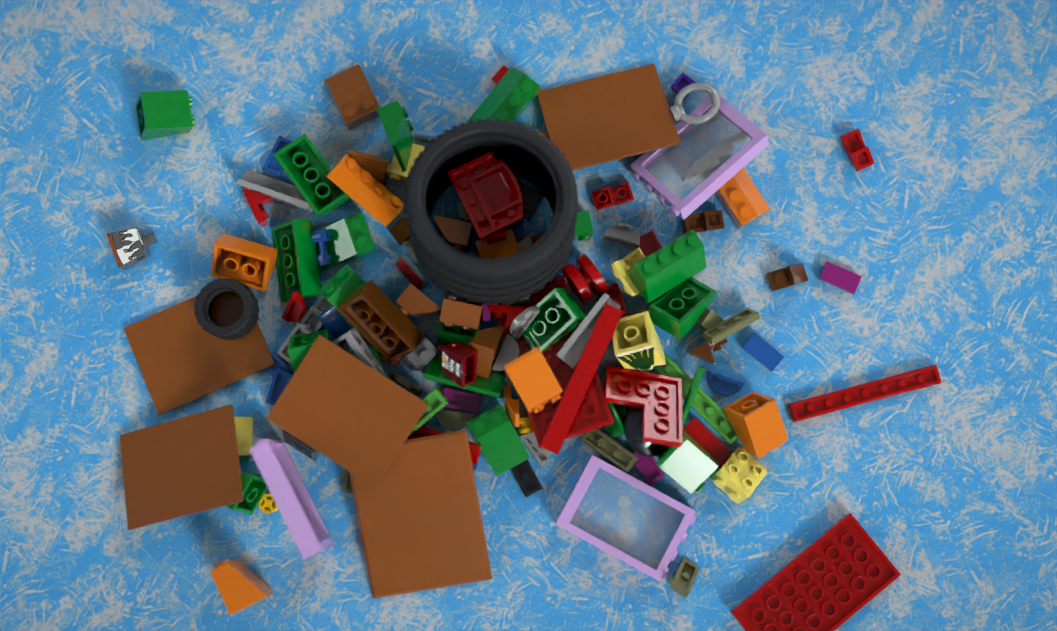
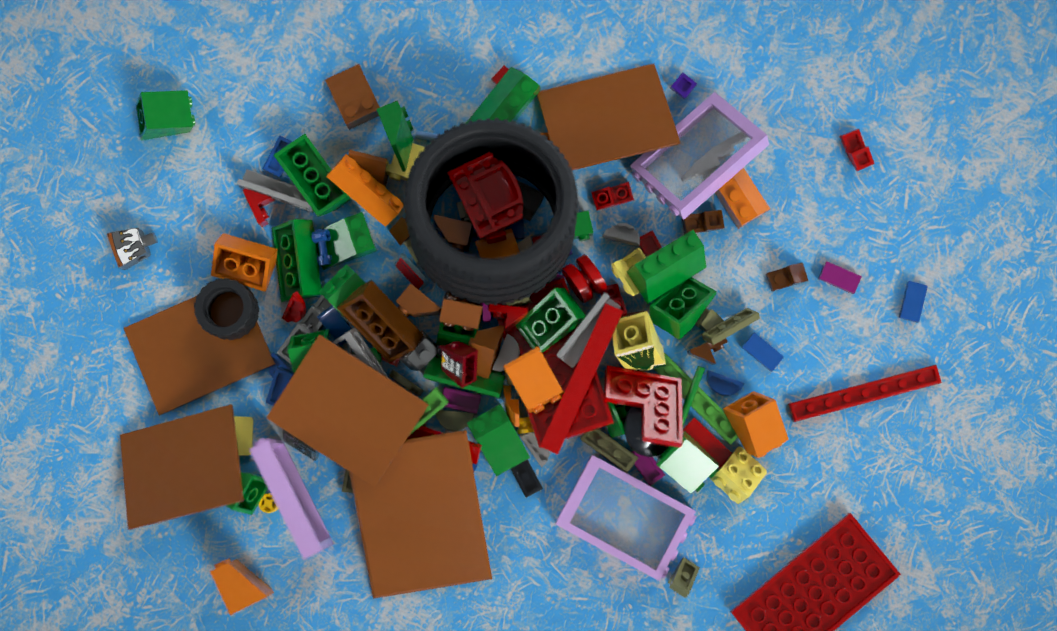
(523, 321): light grey tile -> none
(678, 112): light grey piece -> none
(913, 301): none -> blue tile

